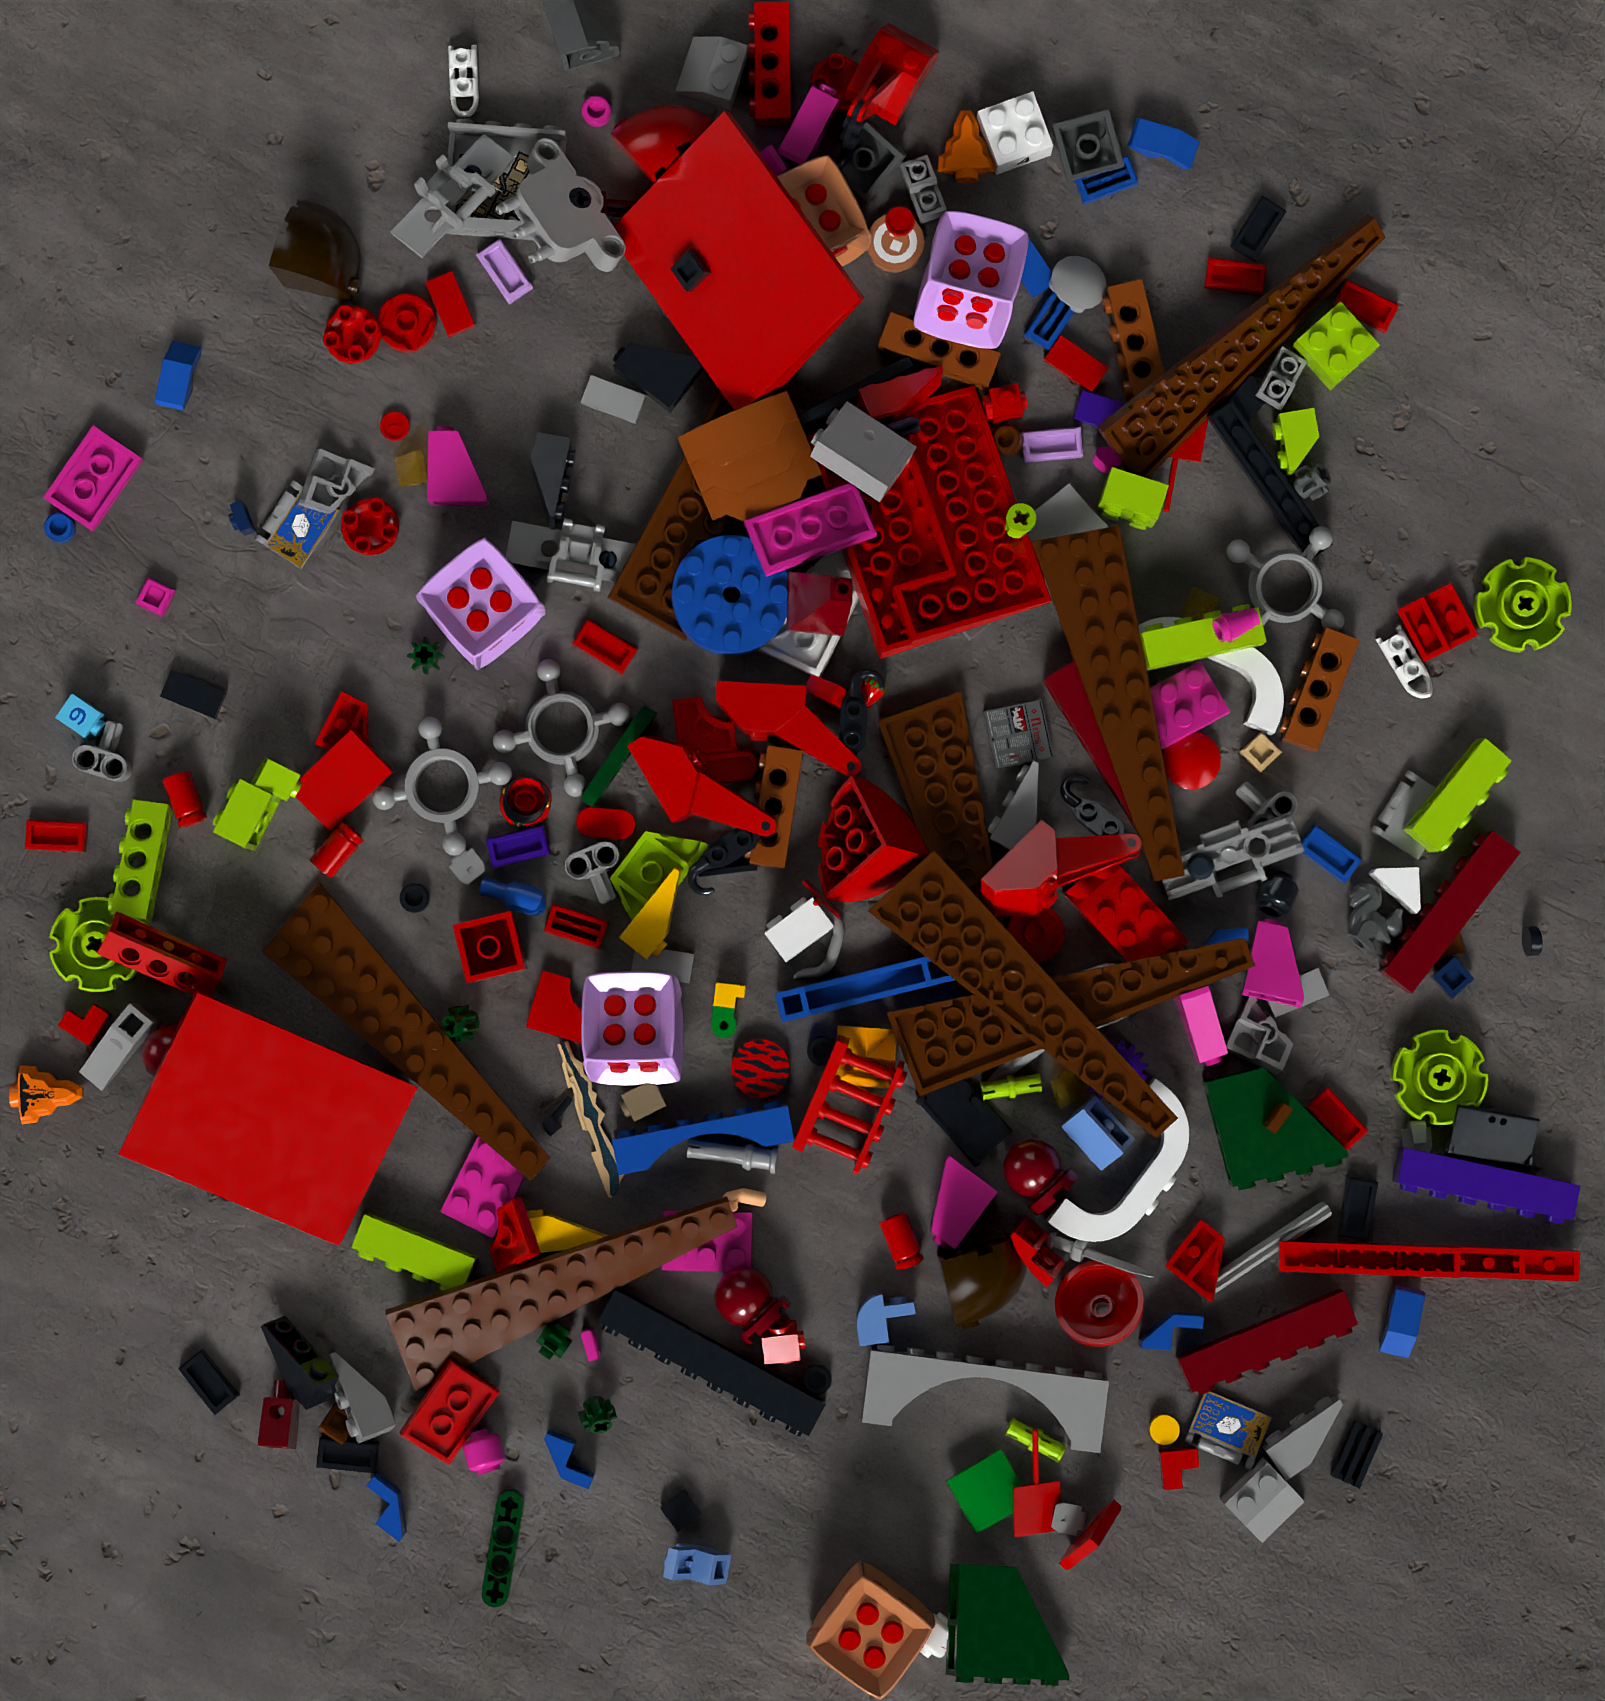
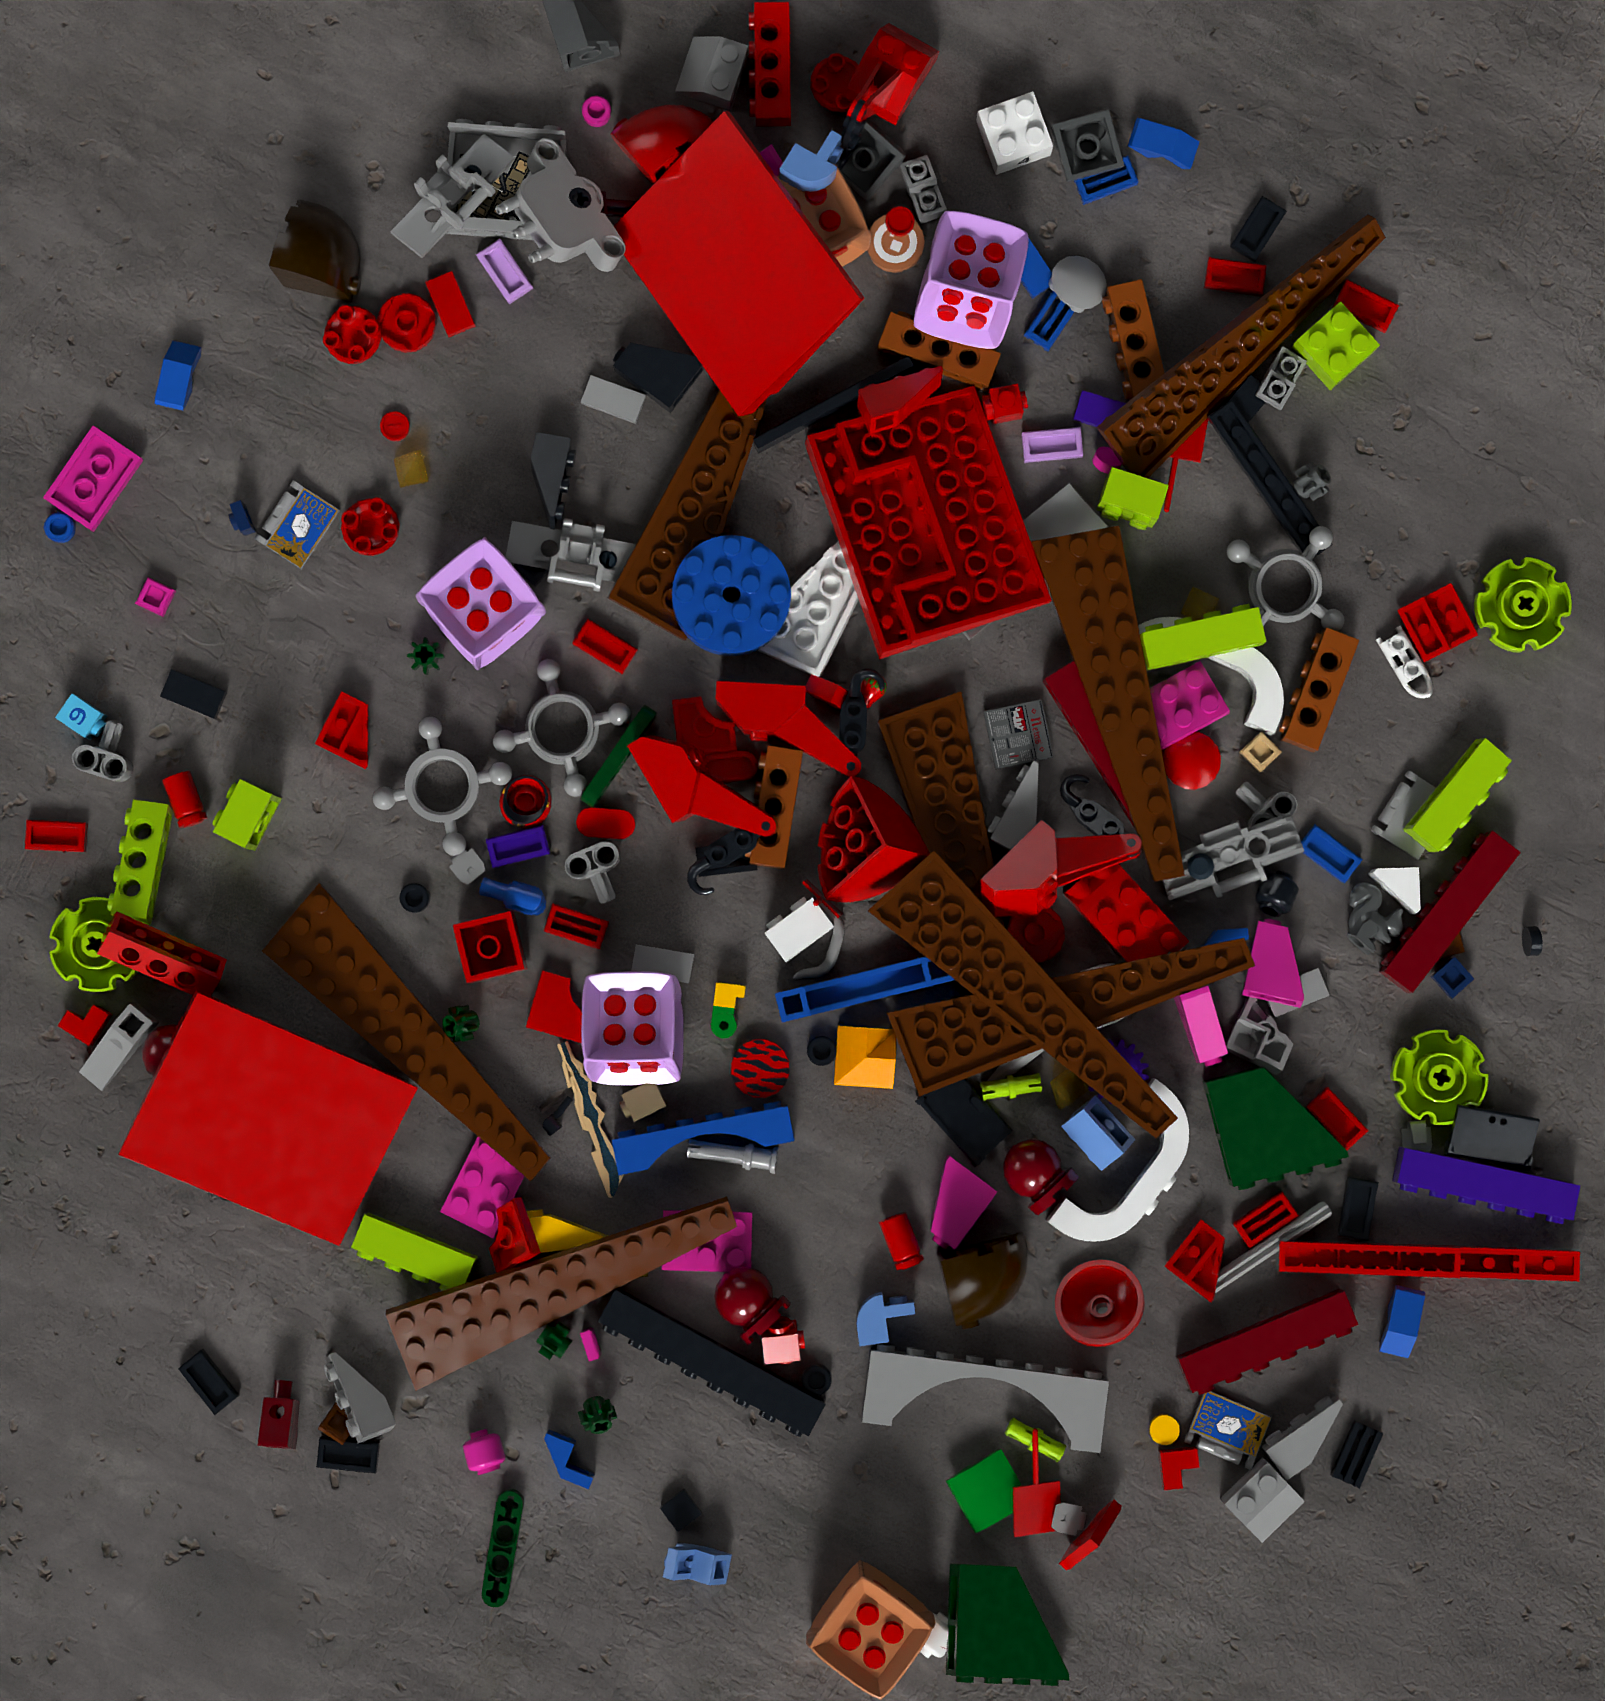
(40, 1093): orange rock -> none
(277, 779): lime slope -> none
(301, 1366): black slope -> none
(331, 481): light grey slope -> none
(336, 849): red piece -> none
(342, 779): red tile -> none
(393, 1518): blue slope -> none
(449, 1411): red tile -> none
(452, 472): dark pink slope -> none
(463, 86): white piece -> none
(650, 865): lime wing -> none
(653, 921): yellow slope -> none
(690, 270): black tile -> none
(745, 1196): light nougat arm -> none
(751, 459): dark orange slope -> none
(810, 124): dark pink slope -> none
(810, 528): dark pink tile -> none
(812, 171): none -> medium blue brick
(818, 603): dark red slope -> none
(820, 1108): red fence -> none
(865, 449): light grey piece -> none
(966, 151): orange rock -> none
(1008, 440): reddish brown tile -> none
(1023, 513): lime bush -> none
(1038, 1258): red slope -> none
(1076, 364): red tile -> none
(1079, 1250): light grey sword -> none
(1161, 1334): blue slope -> none
(1234, 624): dark pink cone -> none
(1257, 1210): none -> red tile
(1277, 1117): reddish brown tile -> none
(1296, 435): lime slope -> none

